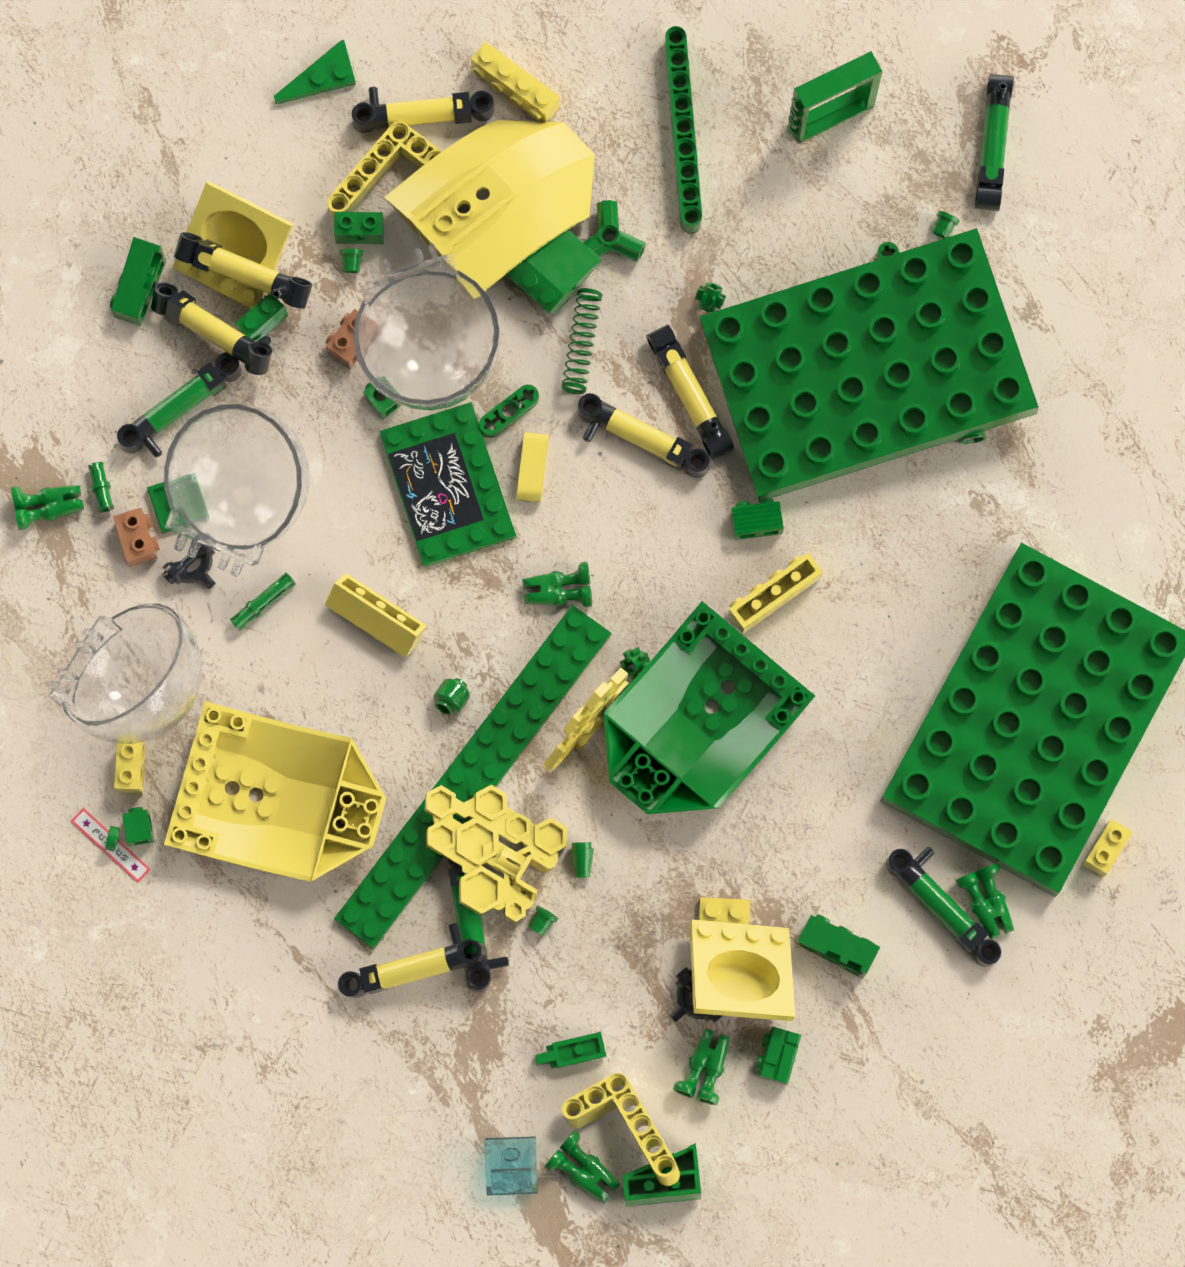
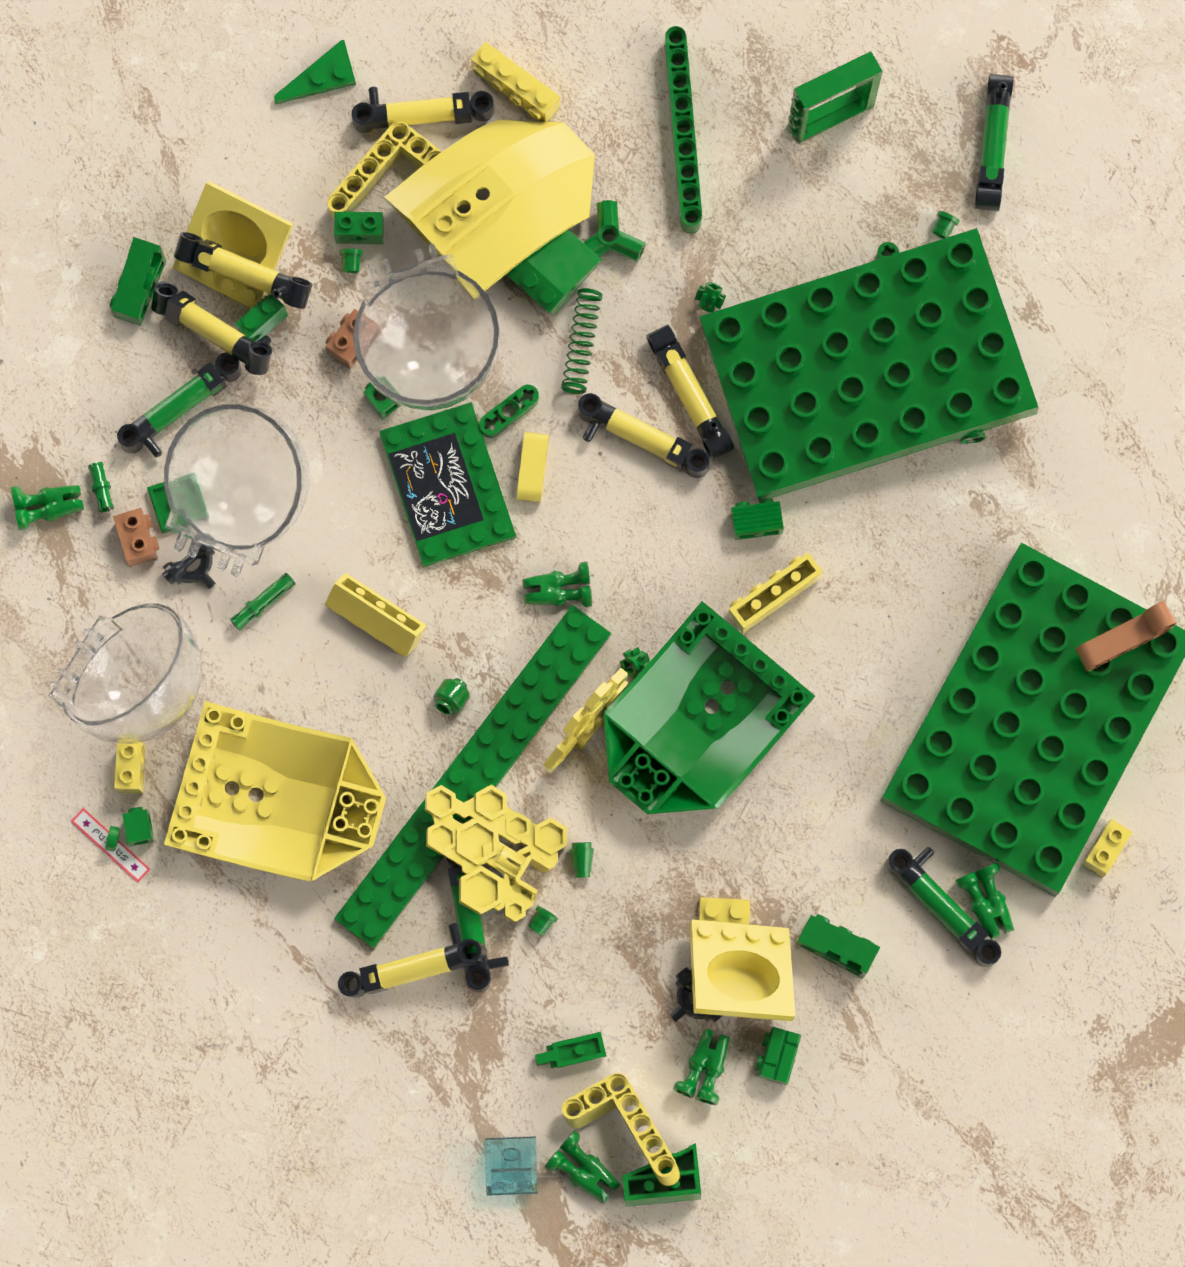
(1126, 637): none -> nougat beam

